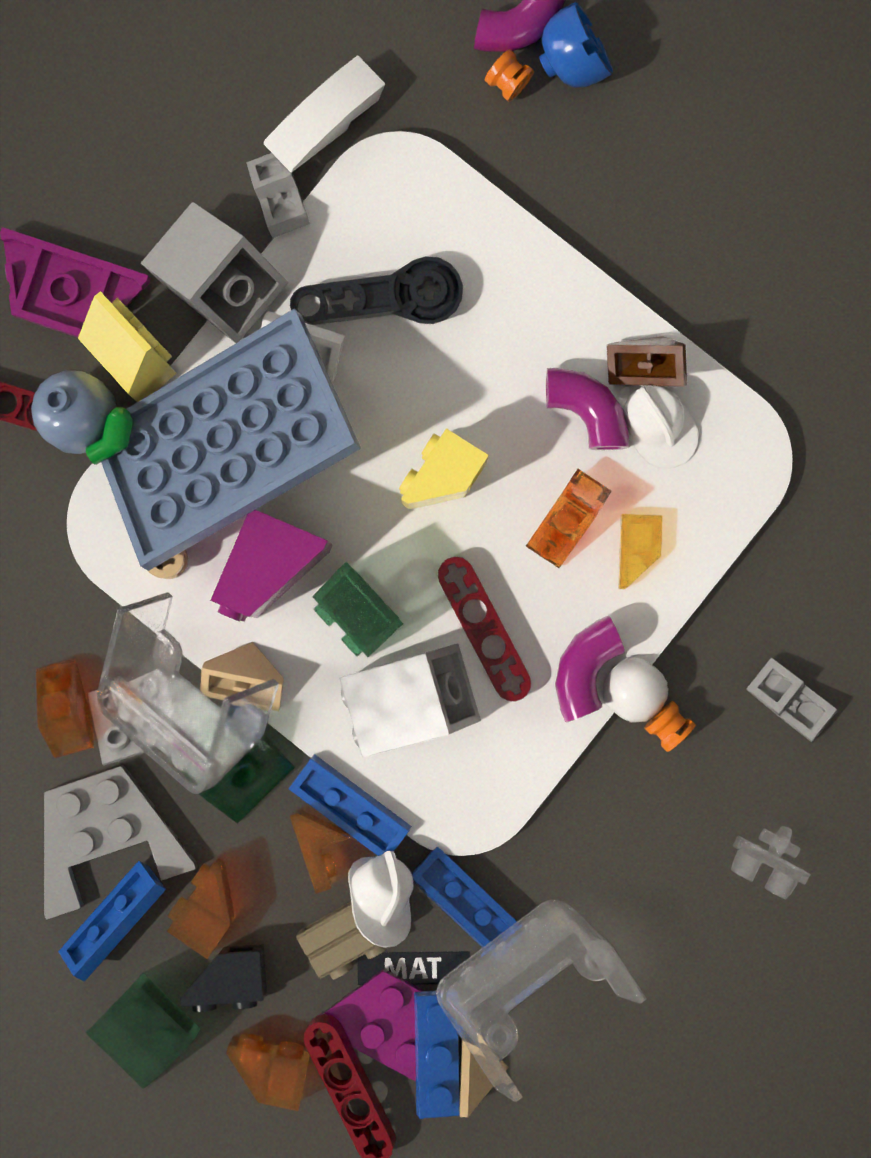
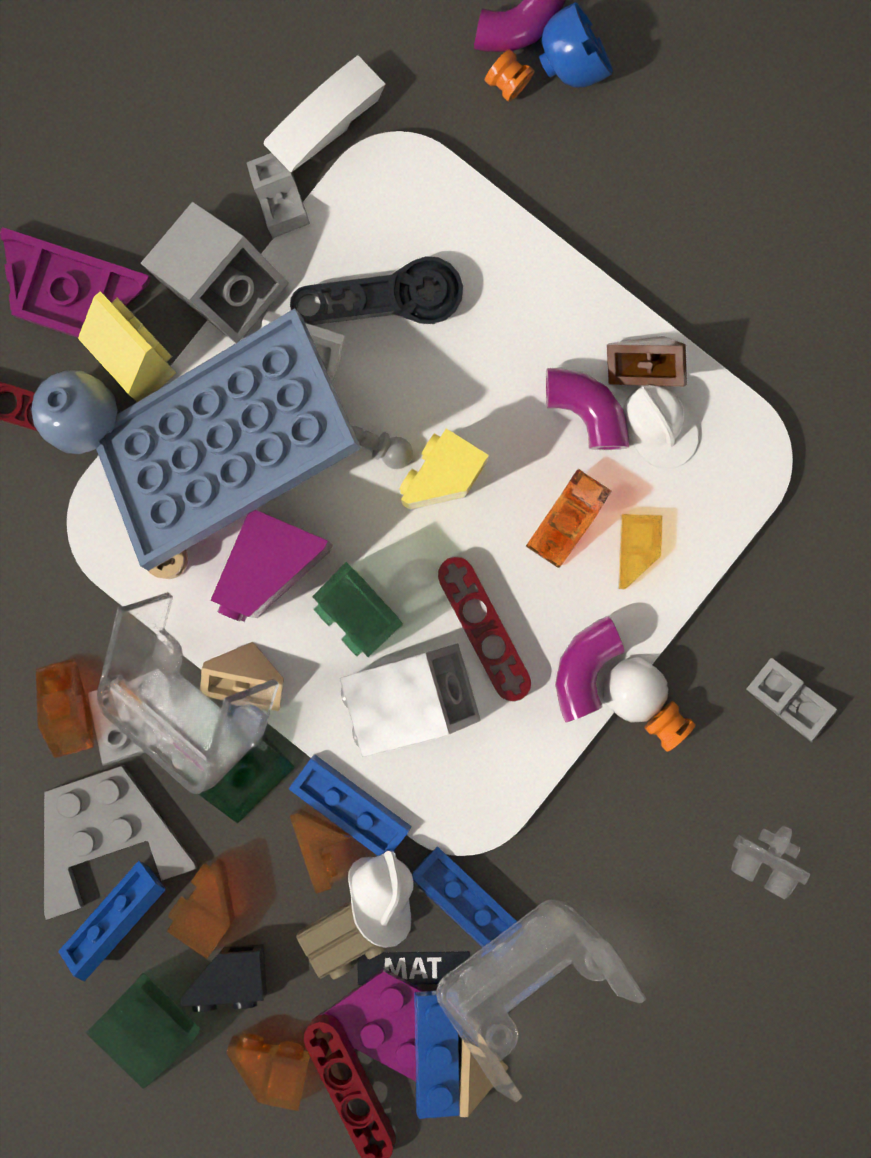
(115, 436): green arm -> none
(394, 451): none -> light grey bar

